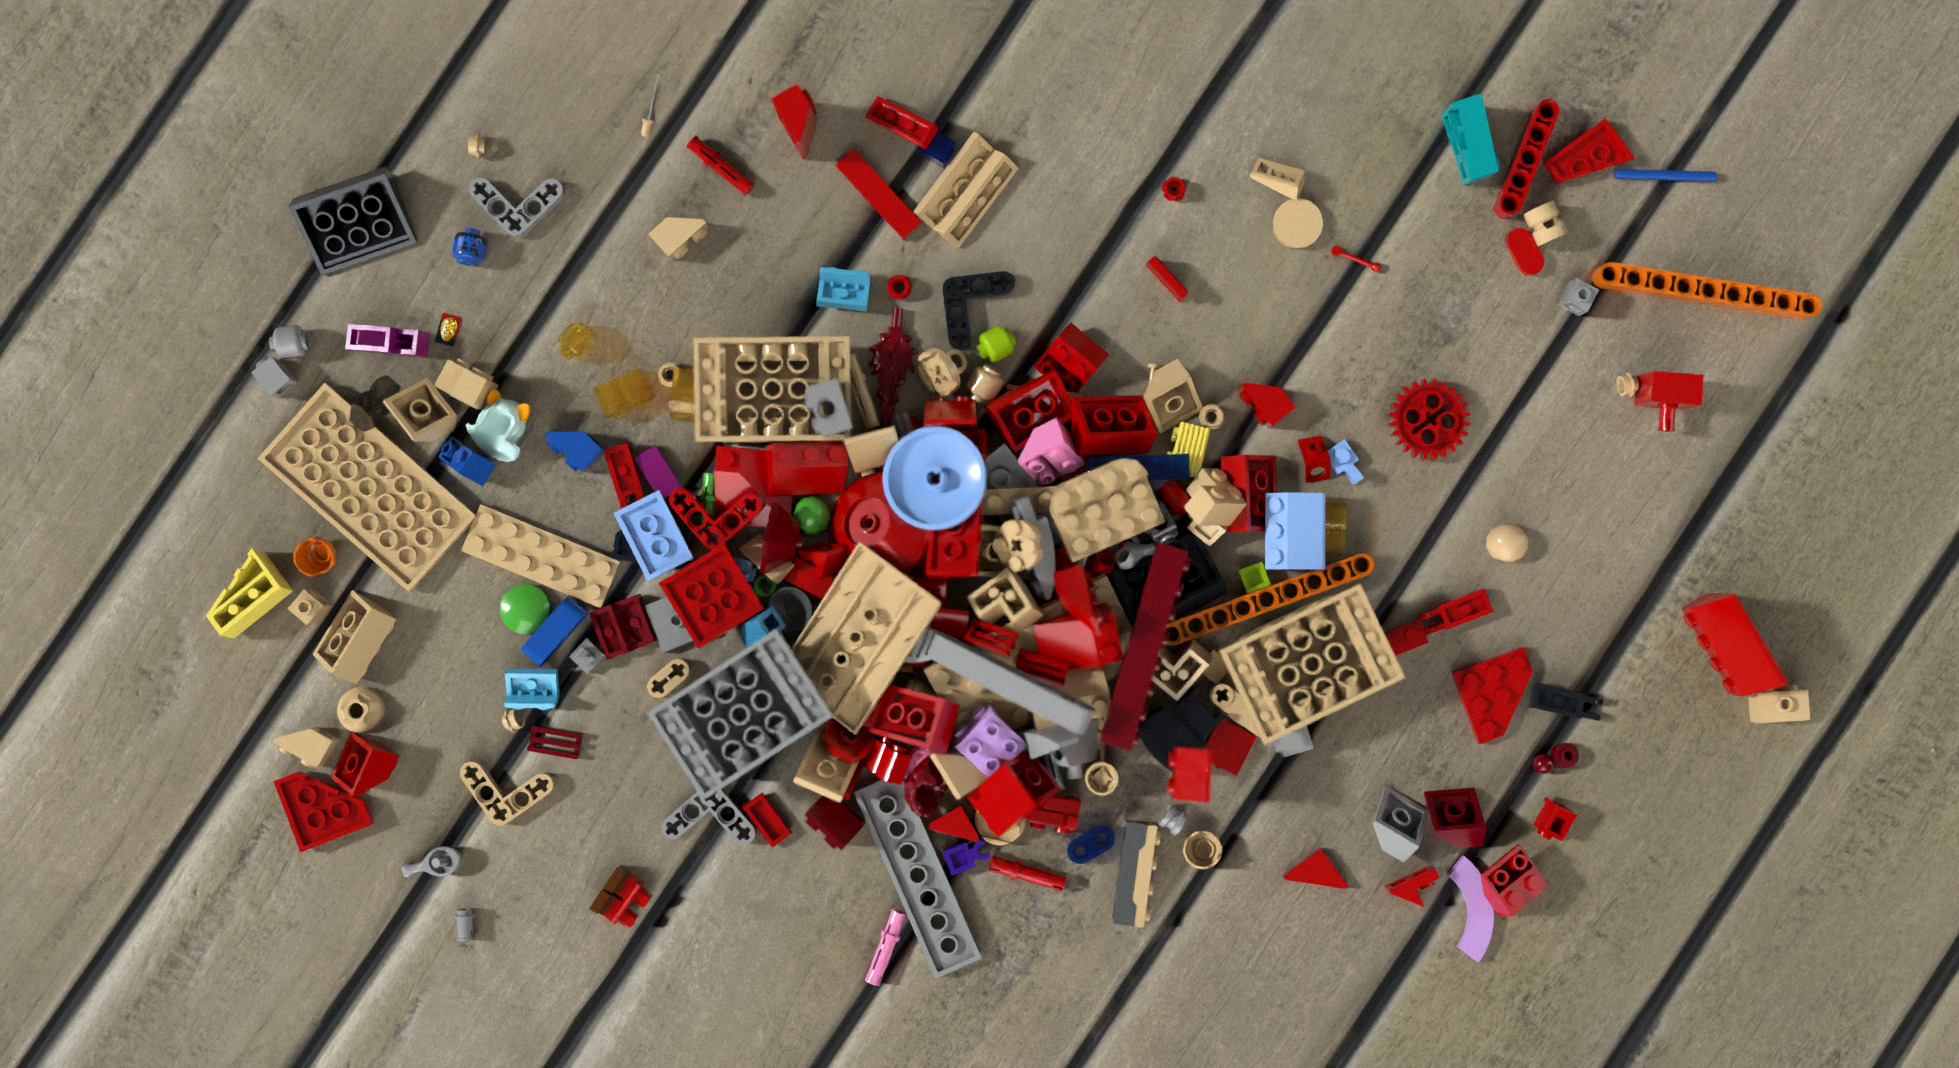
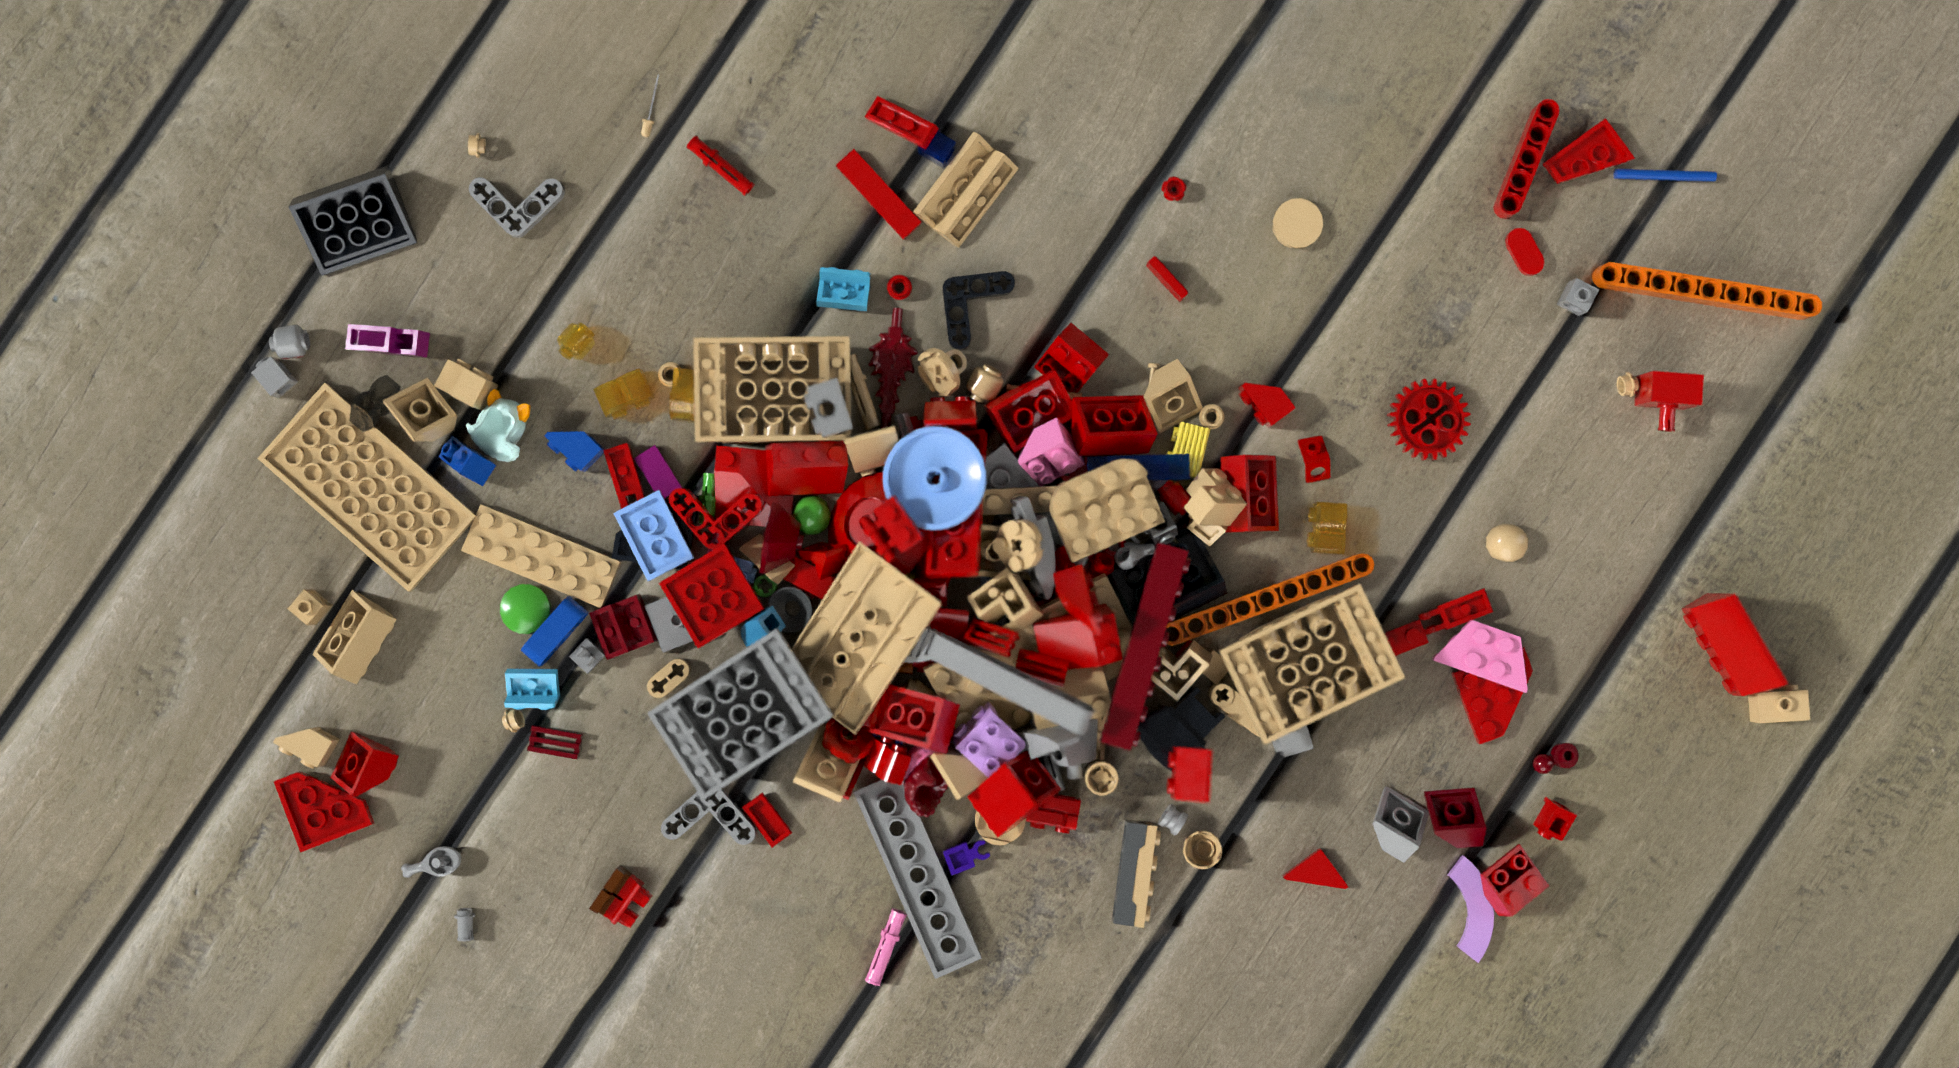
(249, 596): light yellow wedge -> none
(315, 556): orange hair -> none
(372, 705): tan piece -> none
(448, 329): sticker -> none
(469, 247): blue head -> none
(508, 802): tan beam -> none
(676, 234): tan slope -> none
(796, 114): red slope -> none
(835, 821): dark red slope -> none
(898, 525): none -> red plate
(955, 823): red slope -> none
(996, 344): lime head -> none
(1020, 871): red pin -> none
(1091, 845): clear blue plate -> none
(1229, 746): red piece -> none
(1254, 577): lime plate -> none
(1286, 181): tan slope -> none
(1295, 531): light blue slope -> none
(1336, 251): red hinge -> none
(1342, 459): light blue plate -> none
(1407, 886): red slope -> none
(1471, 139): teal wedge -> none
(1486, 654): none -> bright pink wing
(1545, 213): tan wheel -> none
(1562, 701): black hinge -> none

